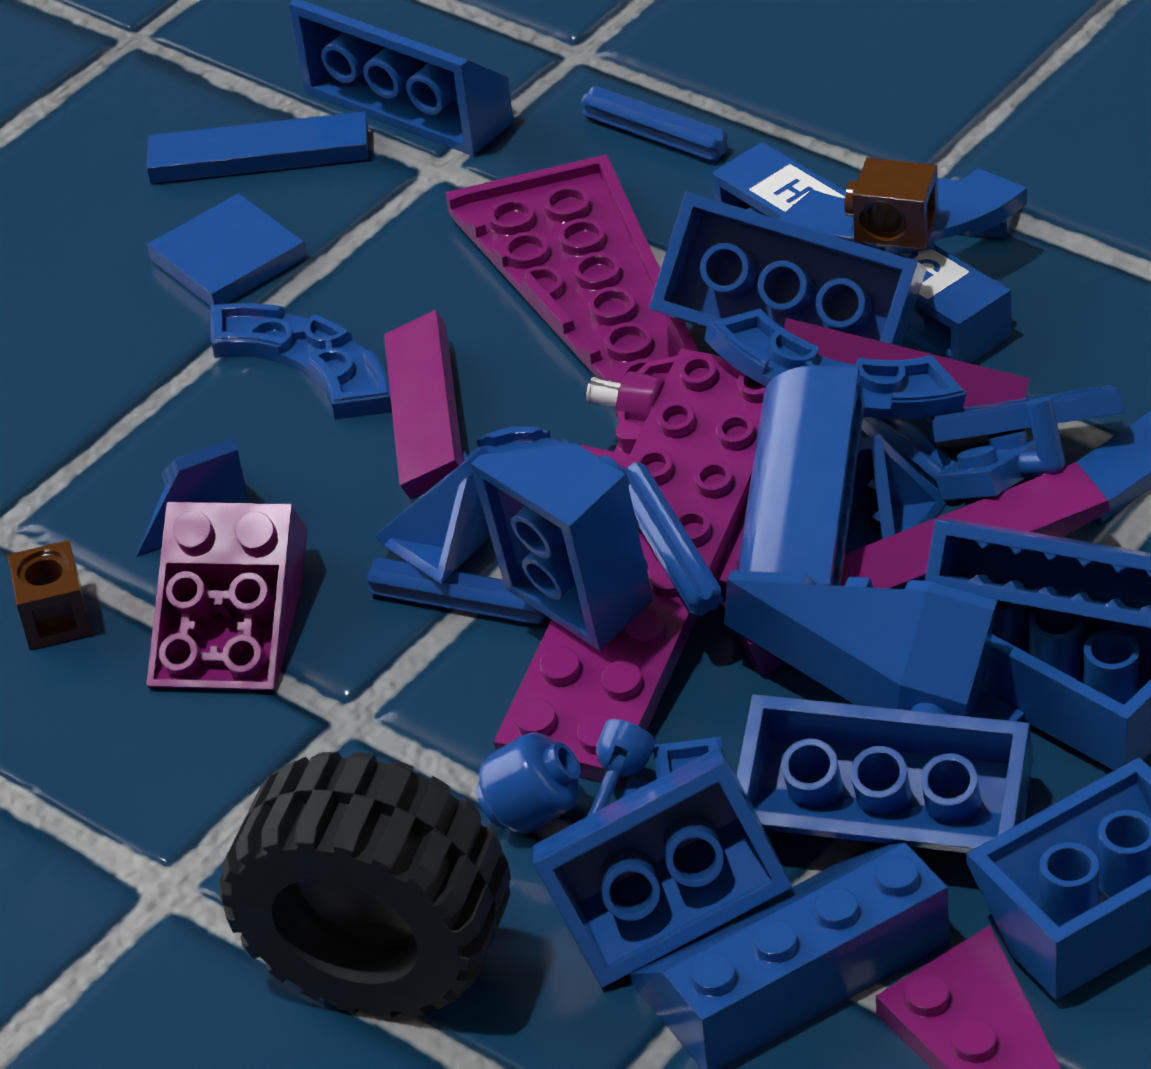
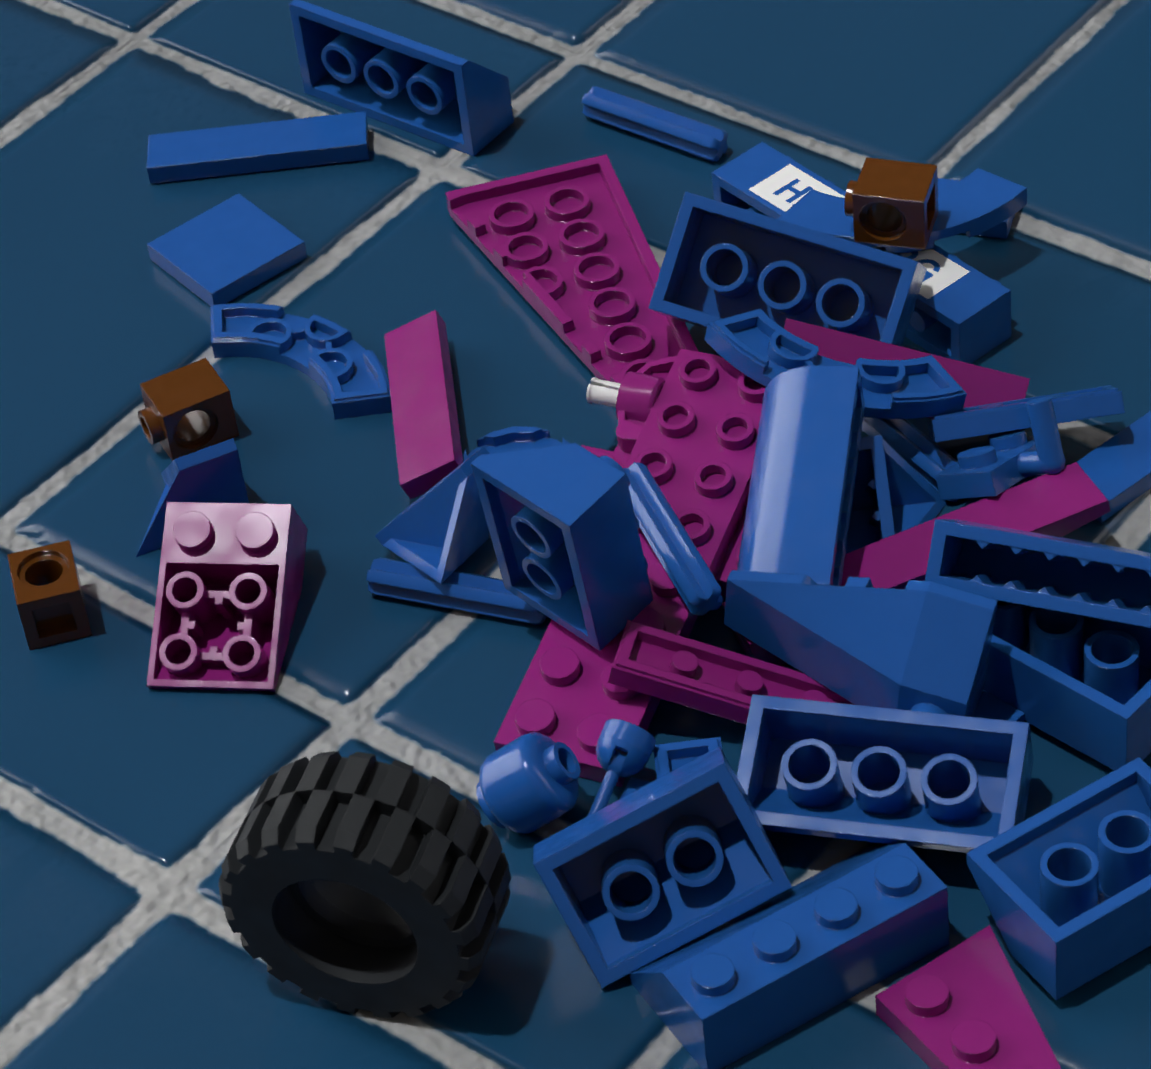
(187, 410): none -> reddish brown brick
(705, 674): none -> magenta tile

